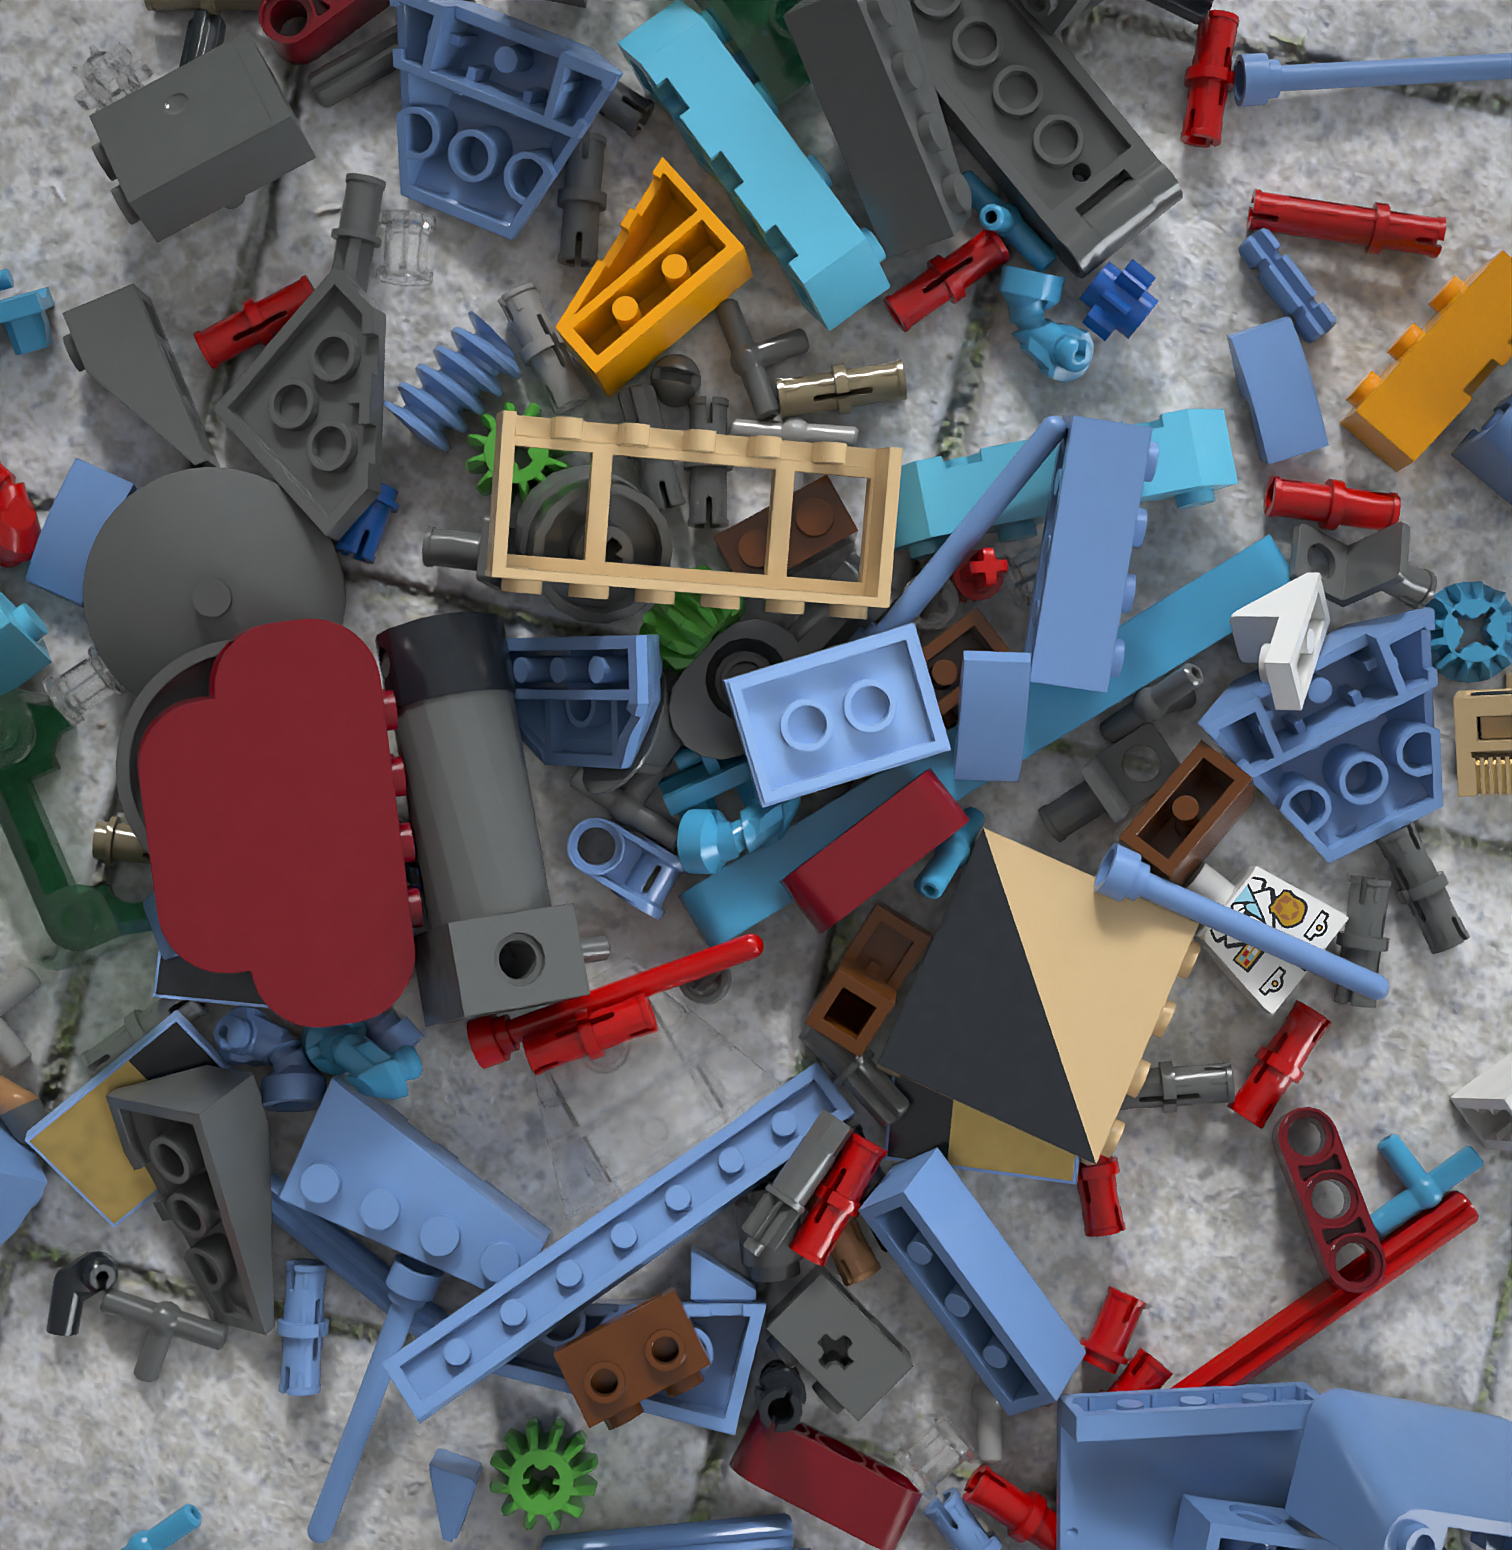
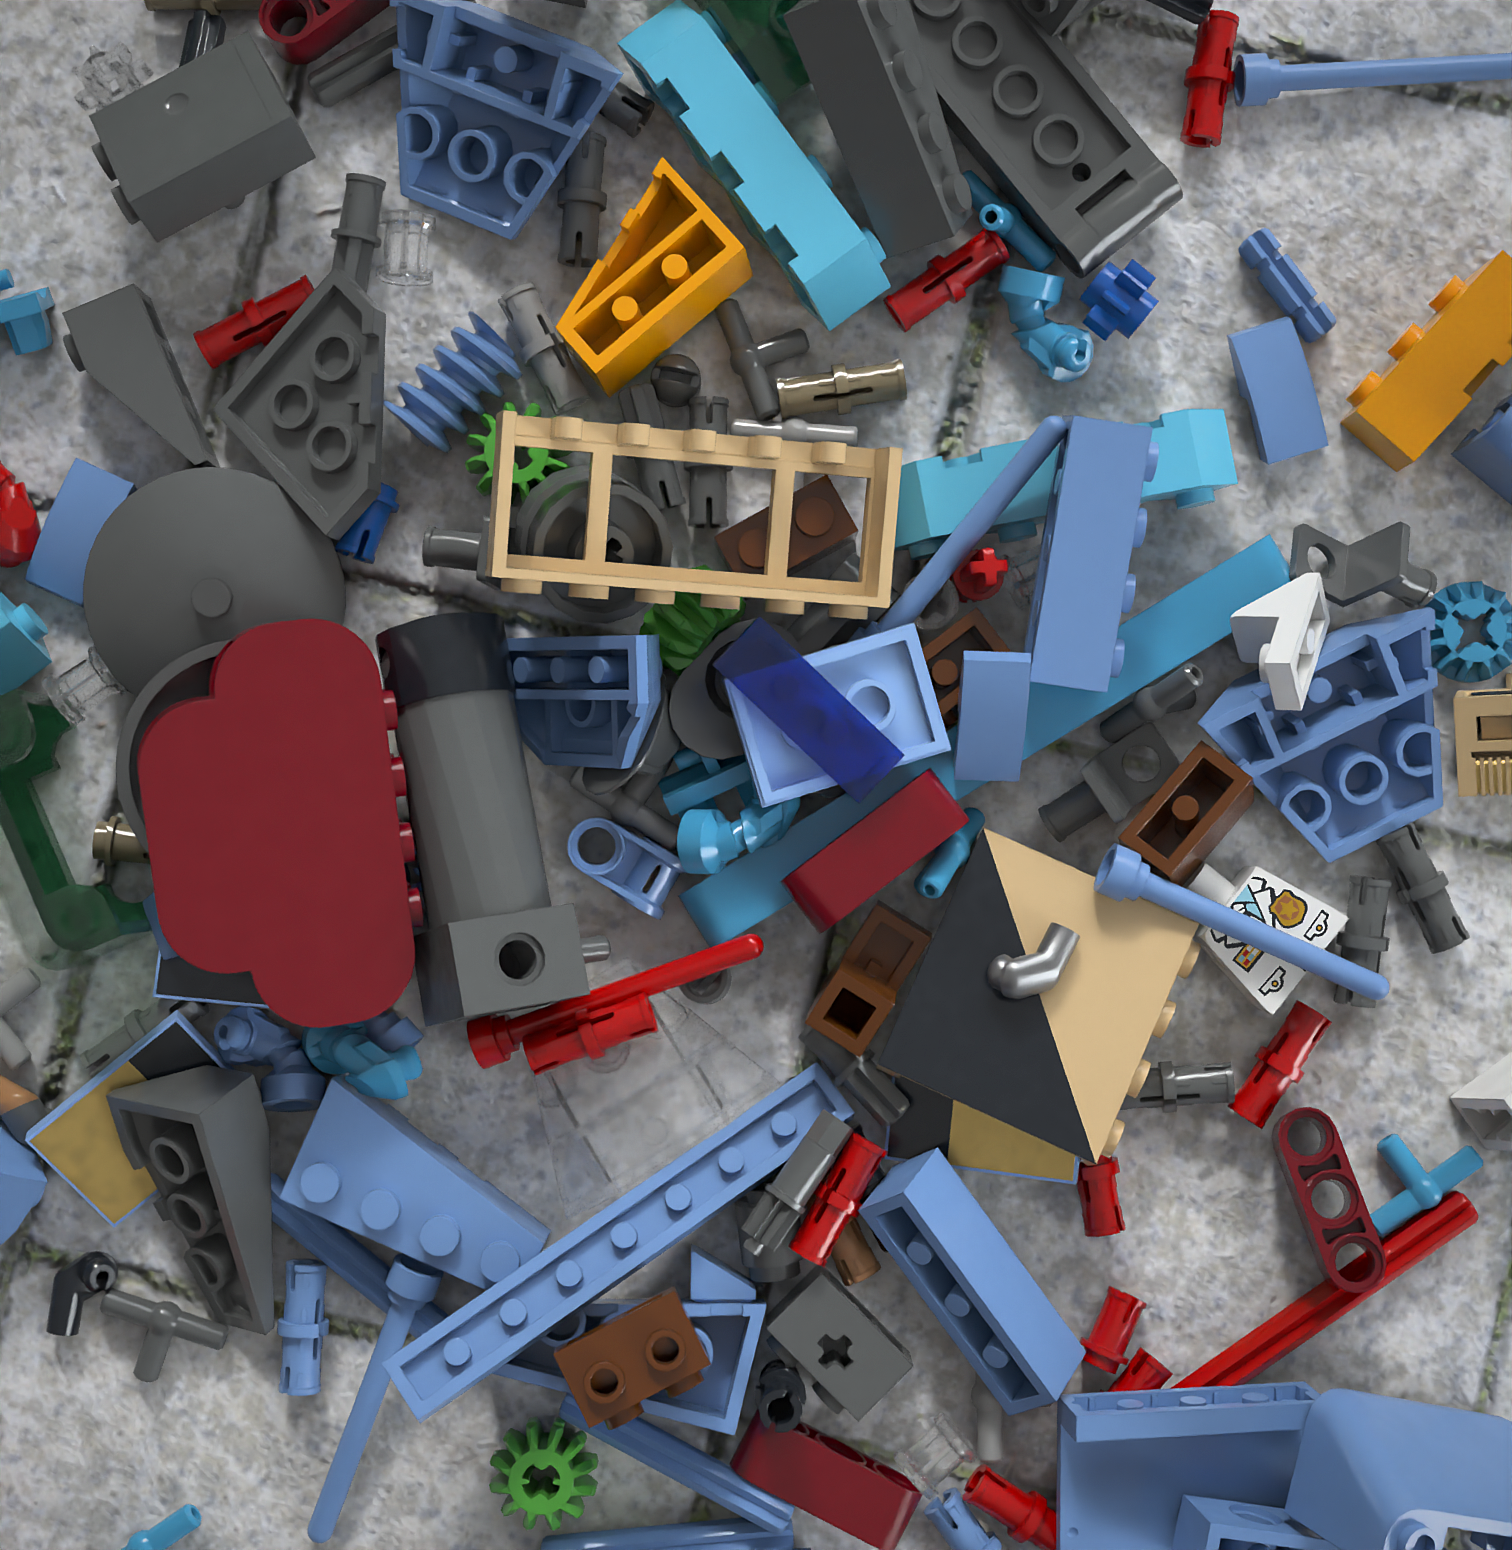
(453, 1485): medium blue slope -> none
(687, 1466): none -> medium blue axle
(808, 709): none -> clear blue tile
(1036, 971): none -> flat silver arm
(1331, 504): red pin -> none
(1346, 223): red pin -> none

